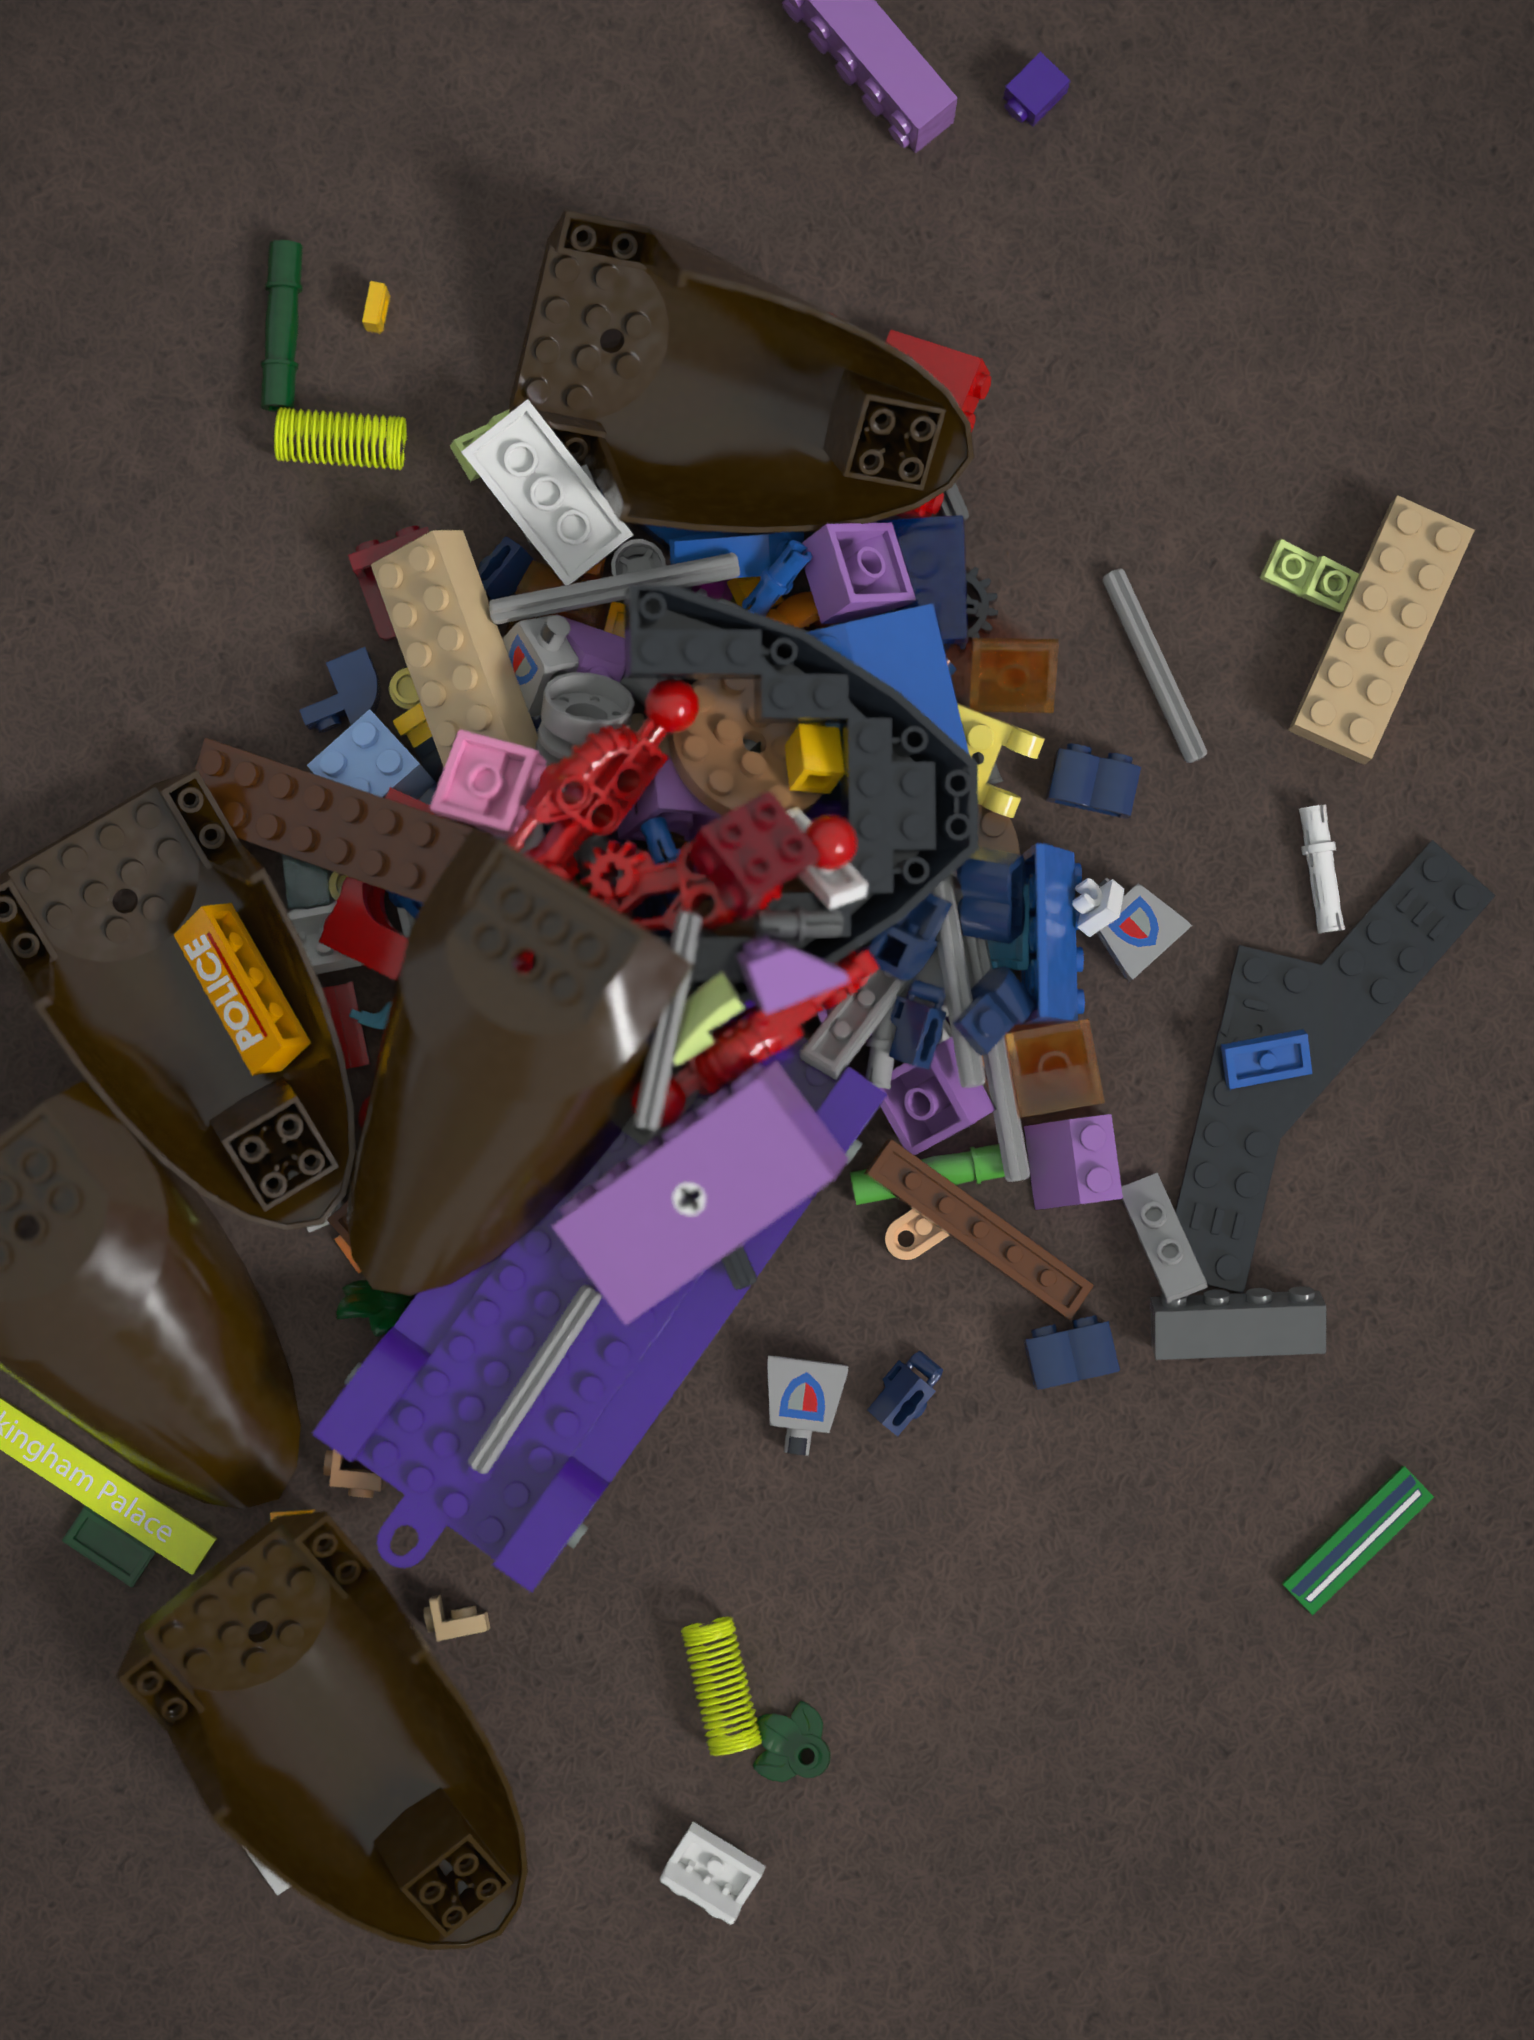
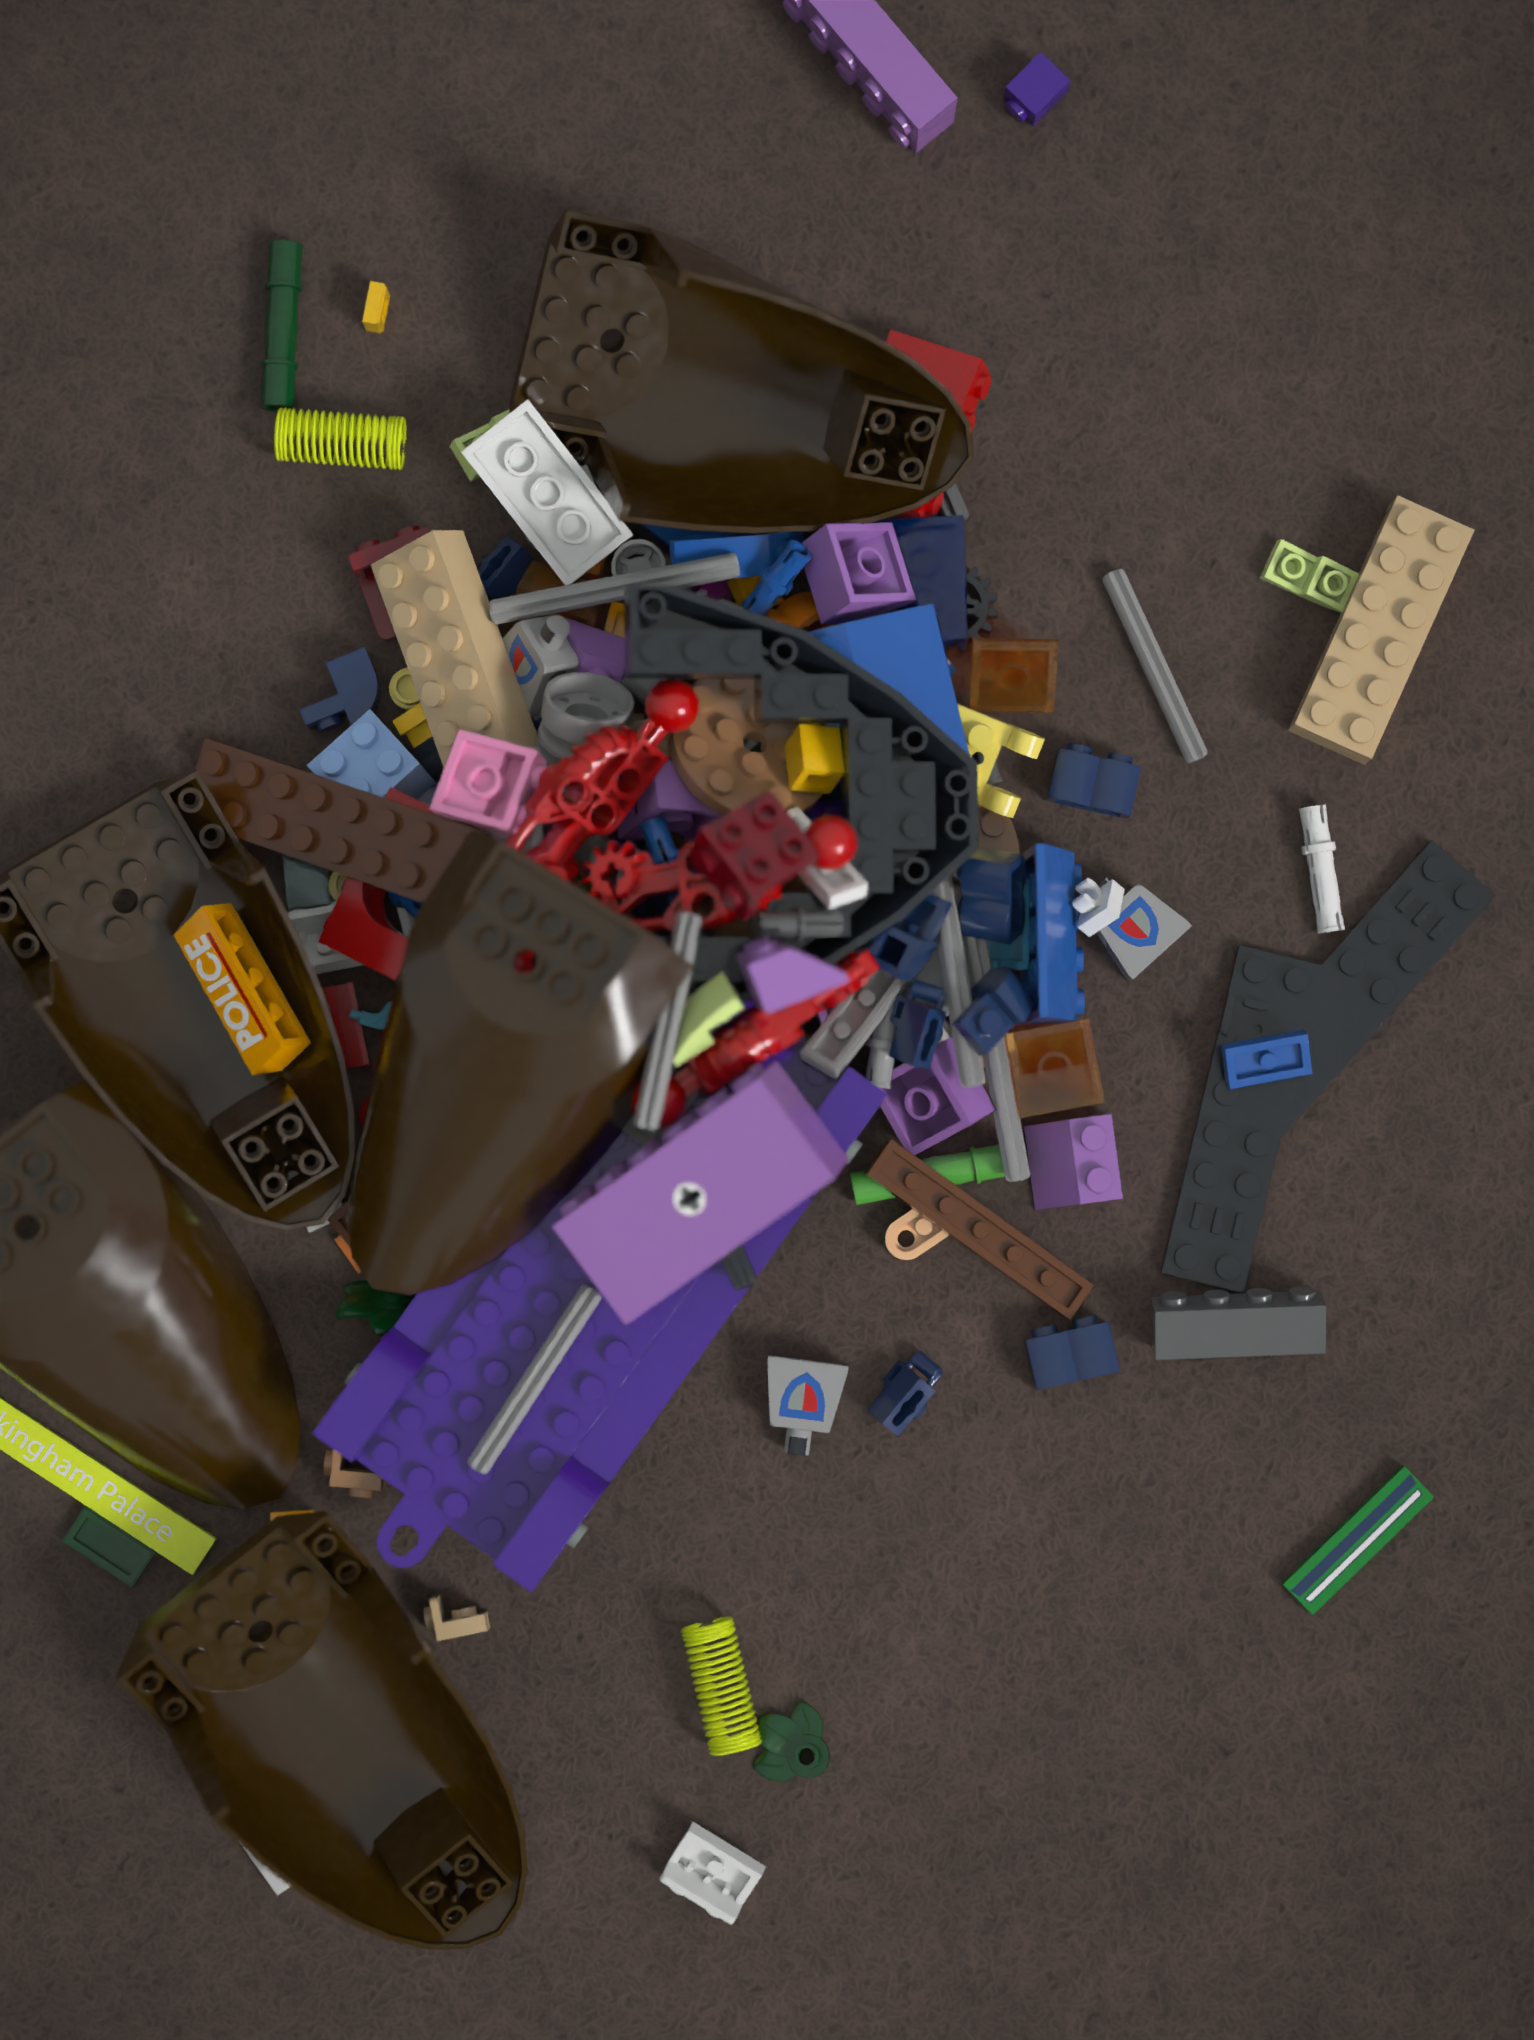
(1162, 1238): light grey plate -> none

